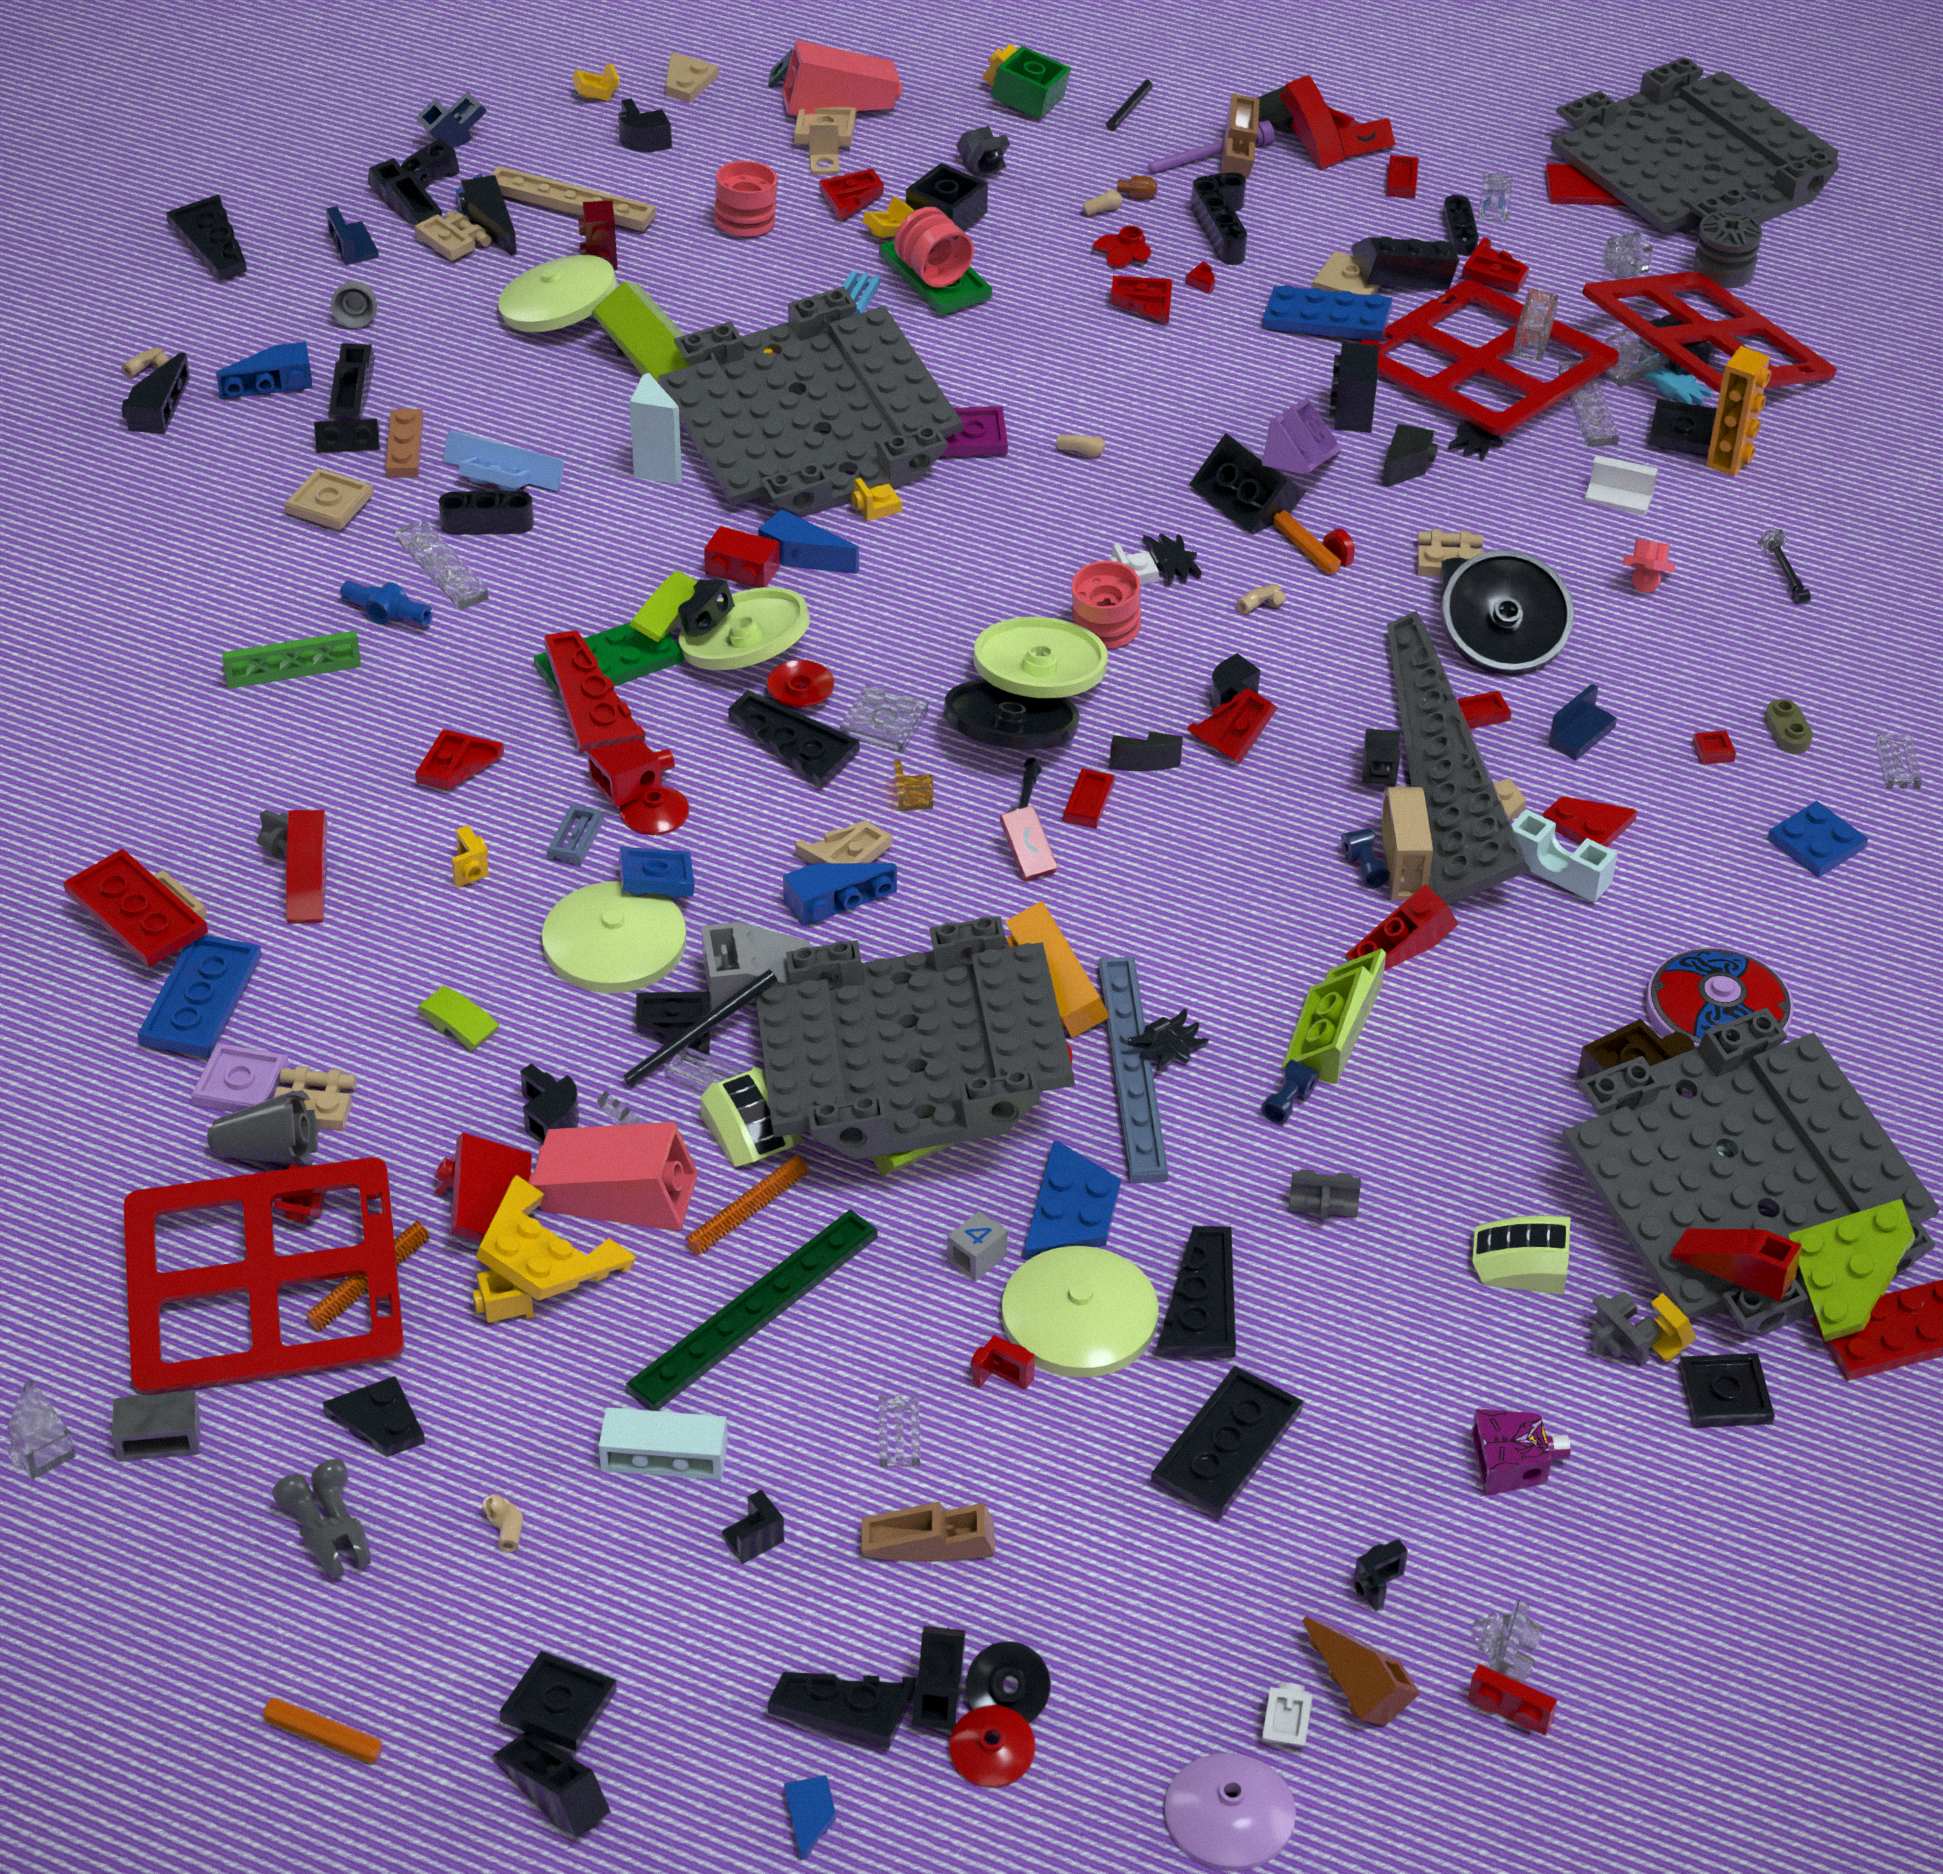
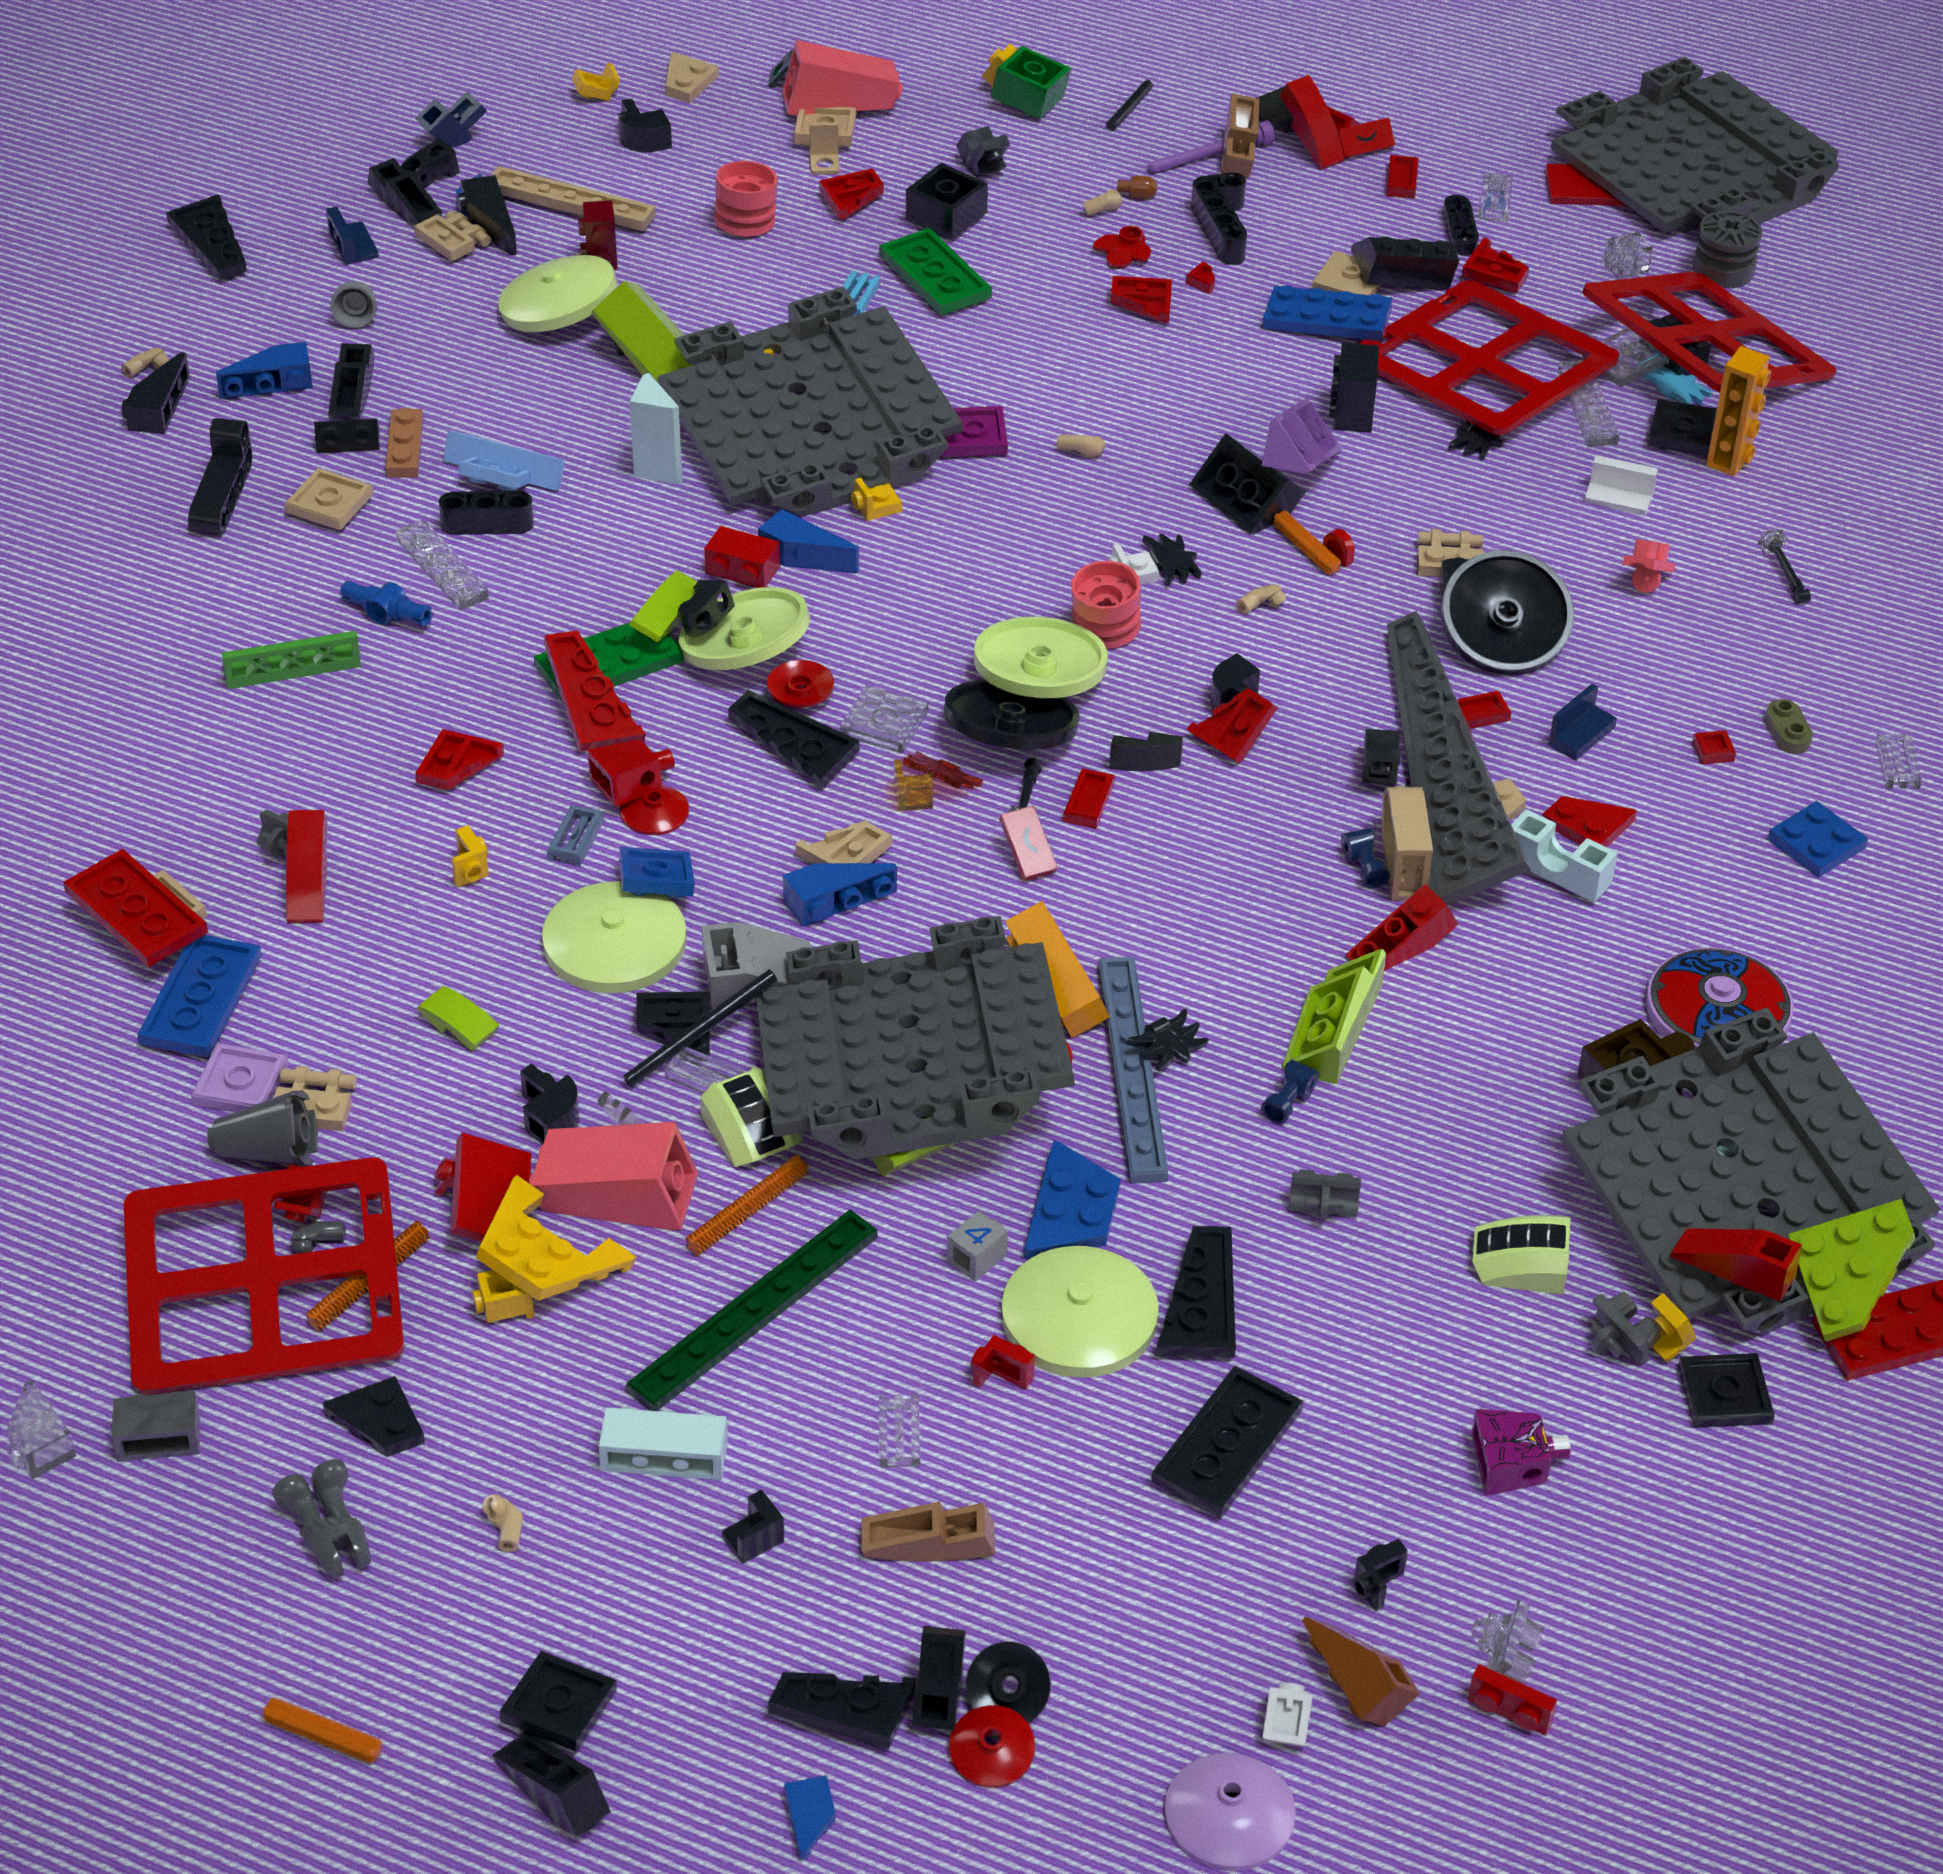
(223, 477): none -> black beam
(317, 1231): none -> dark grey arm
(887, 223): yellow bracket -> none
(934, 247): coral wheel -> none
(941, 769): none -> clear red piece
(1409, 454): pearl dark grey slope -> none
(1535, 324): clear brick -> none

